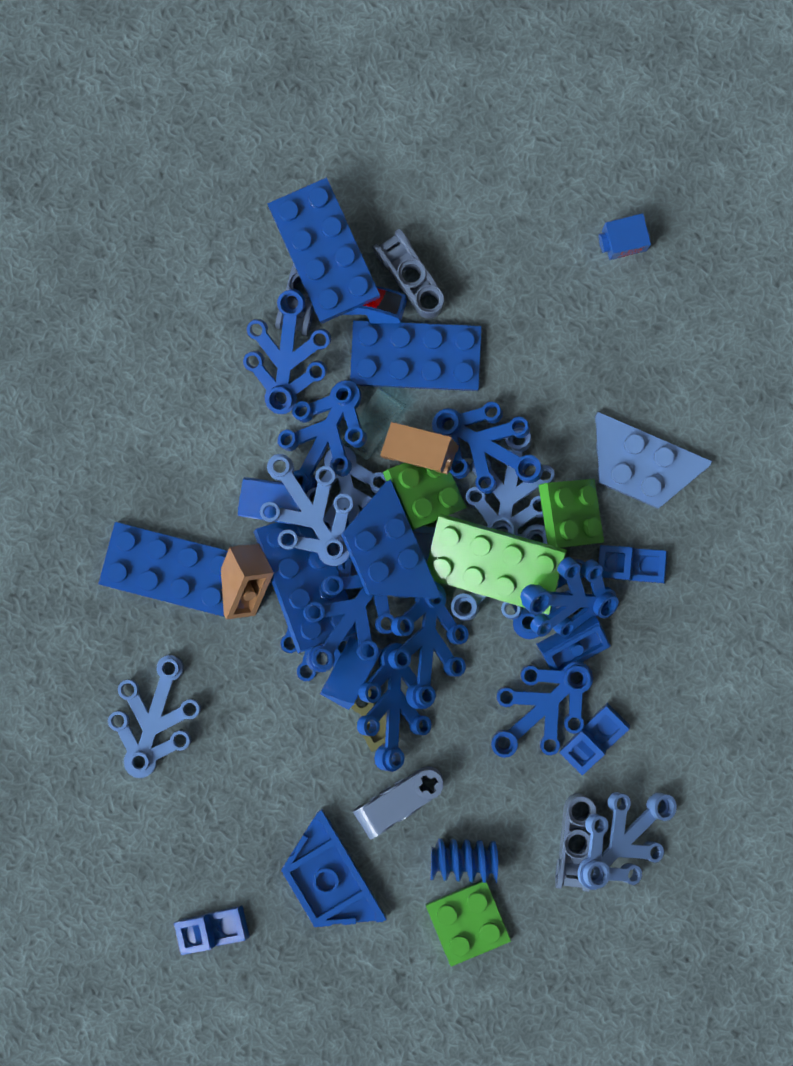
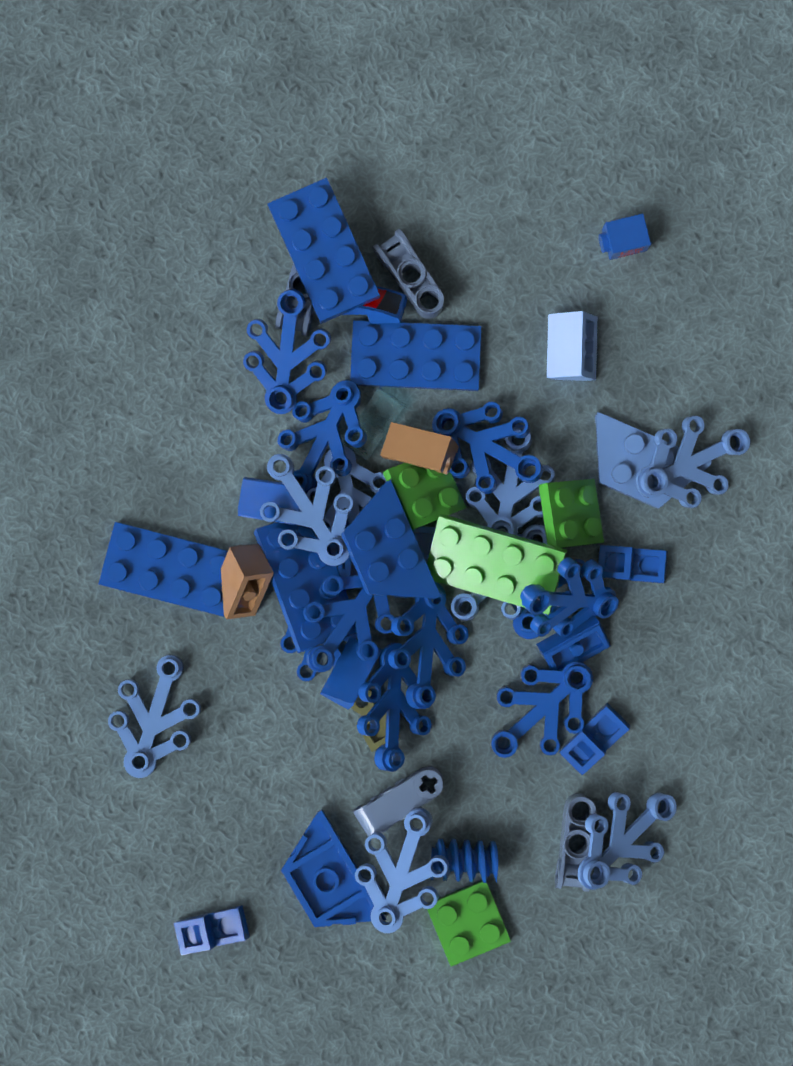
(399, 876): none -> medium blue plant
(572, 346): none -> light blue brick
(687, 463): none -> medium blue plant

